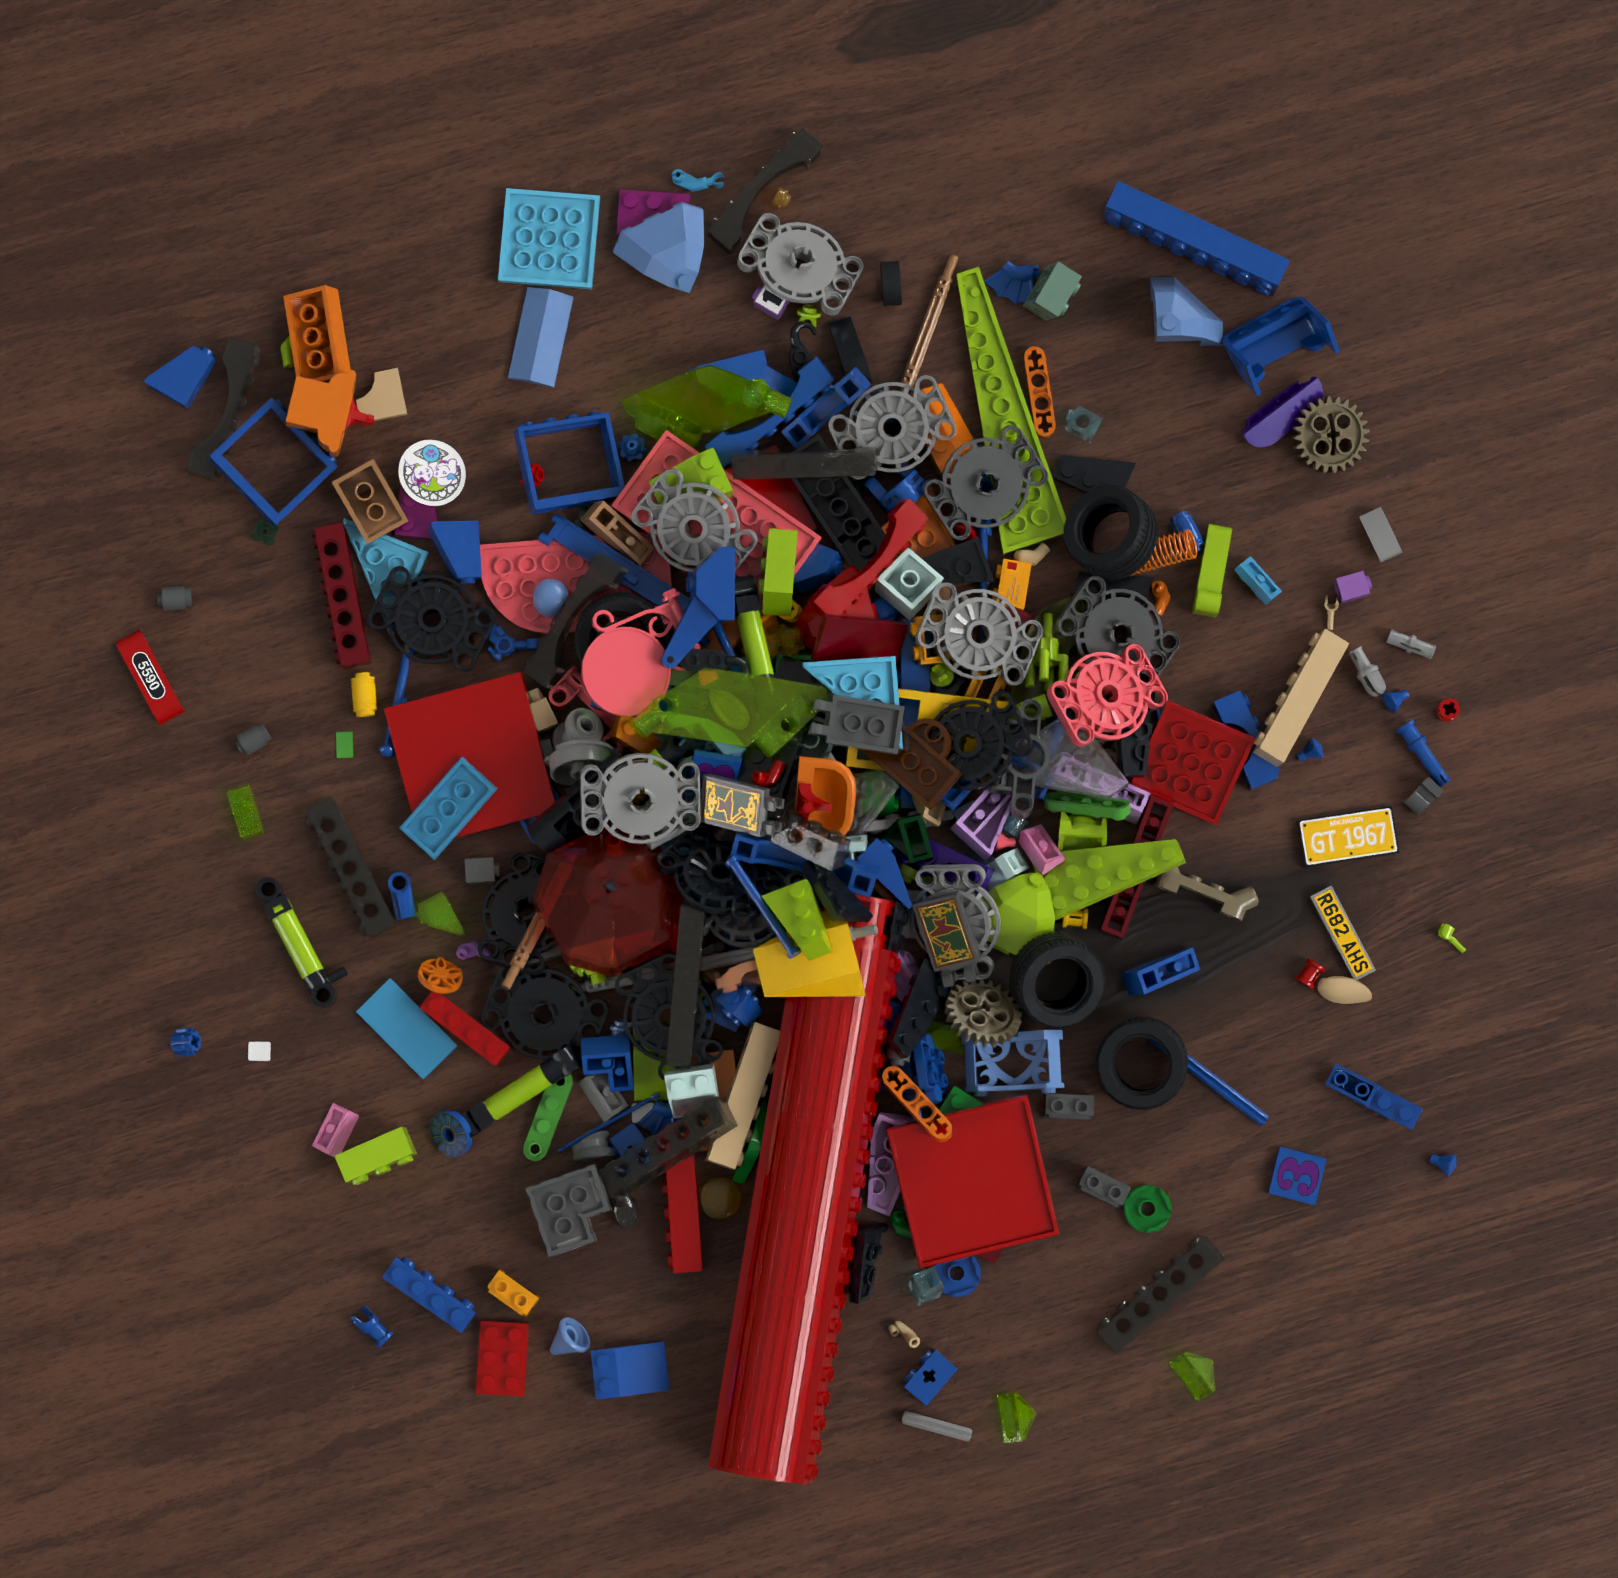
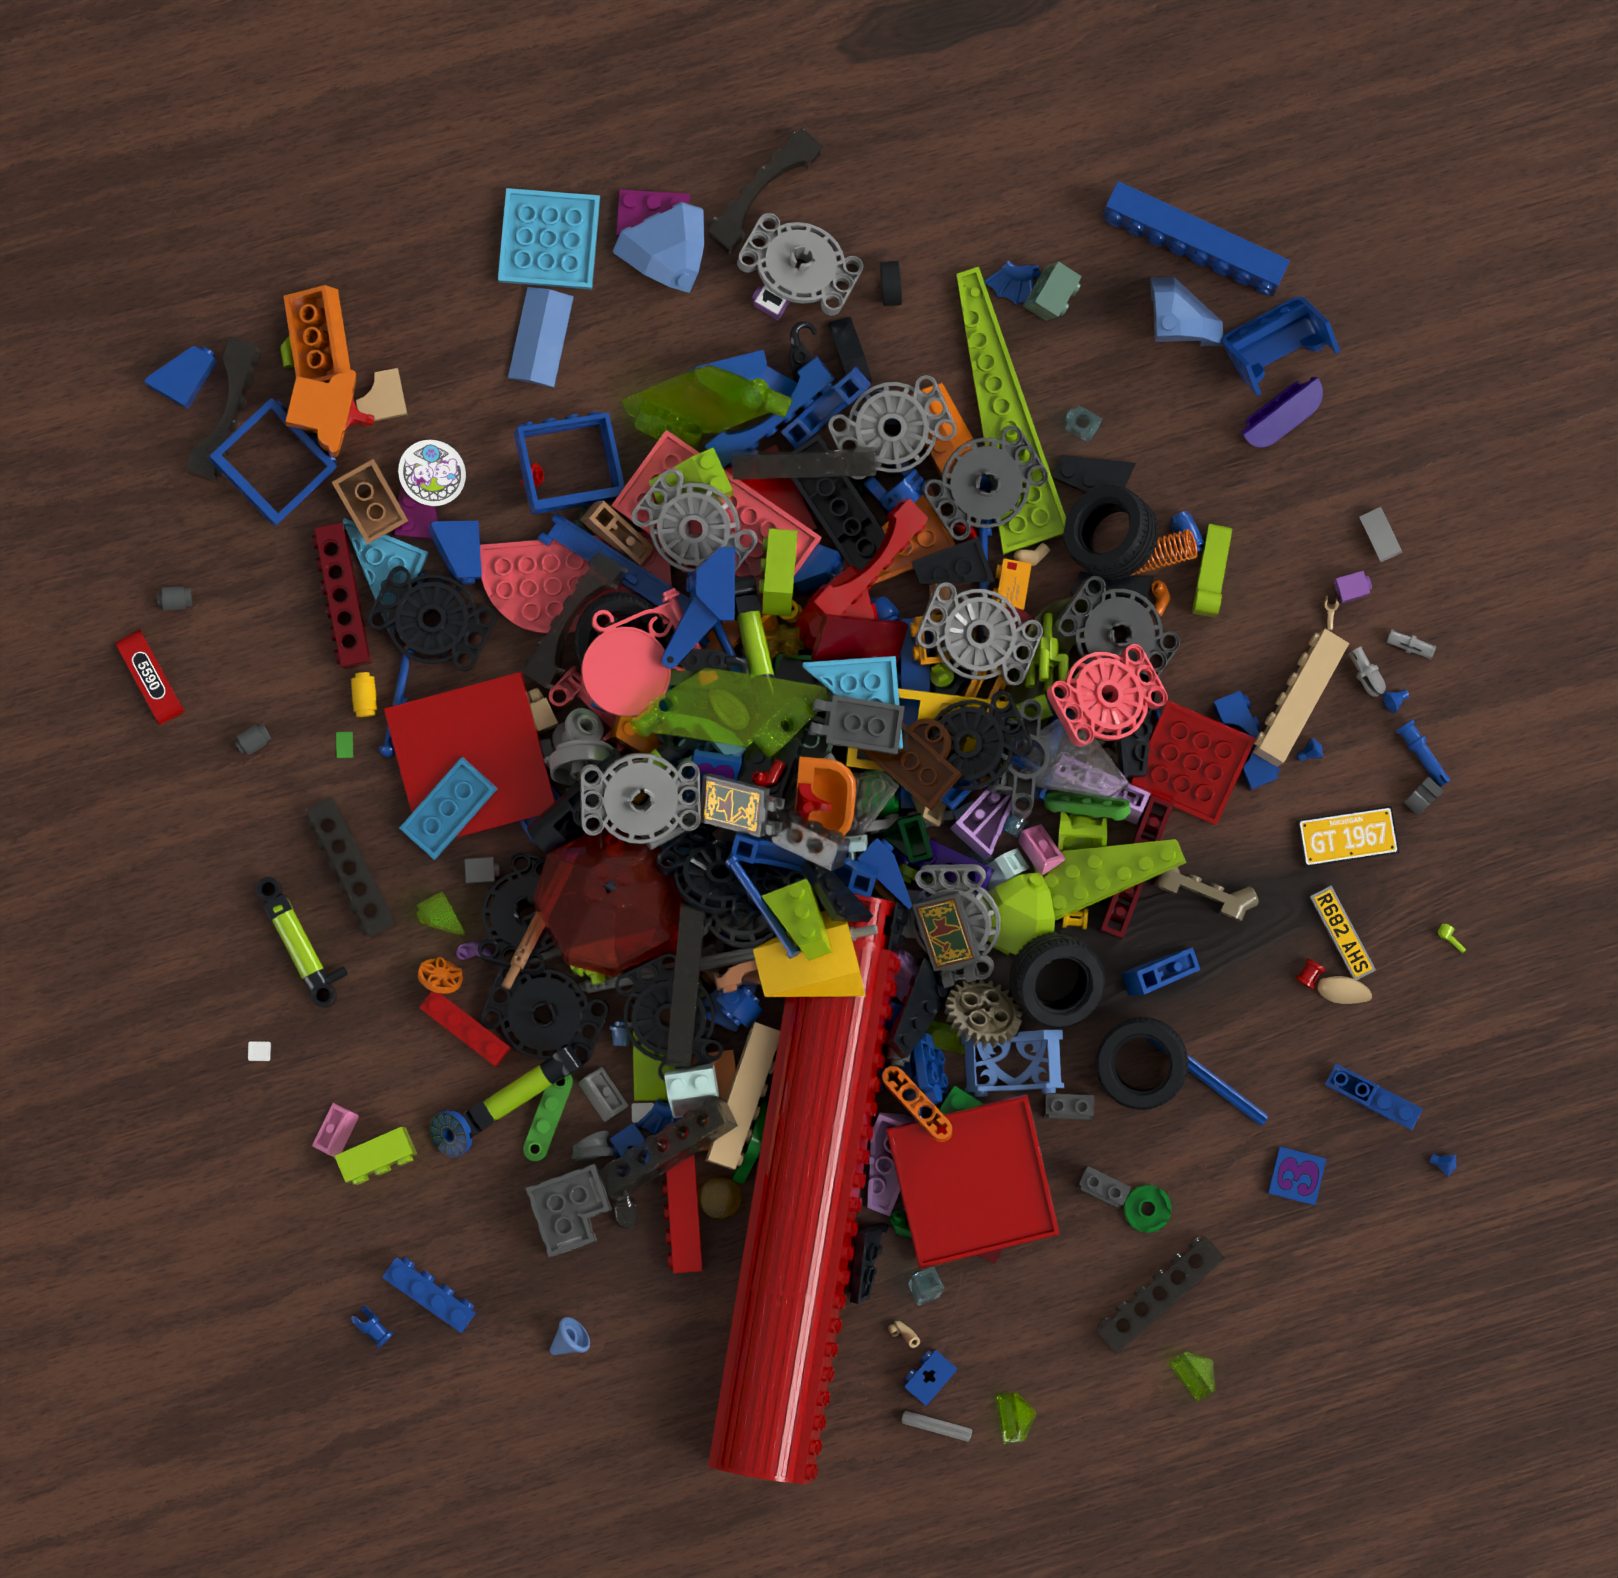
(185, 1042): blue gear -> none
(245, 812): clear neon green slope -> none
(260, 527): clear green plate -> none
(402, 899): blue piece -> none
(406, 1028): dark azure tile -> none
(502, 1358): red plate -> none
(506, 645): blue piece -> none
(512, 1293): light orange window -> none
(549, 597): medium blue hair -> none
(607, 1123): blue piece -> none
(609, 1056): blue brick -> none
(630, 1370): blue slope -> none
(632, 447): blue plant -> none
(693, 184): dark azure arm -> none
(781, 198): clear yellow plate -> none
(809, 312): lime plate -> none
(908, 583): light aqua slope -> none
(929, 323): medium nougat axle -> none
(967, 1283): blue tile -> none
(1003, 842): coral rock -> none
(1039, 392): orange beam -> none
(1258, 580): dark azure plate -> none
(1351, 432): dark tan gear -> none
(1440, 711): red bush -> none

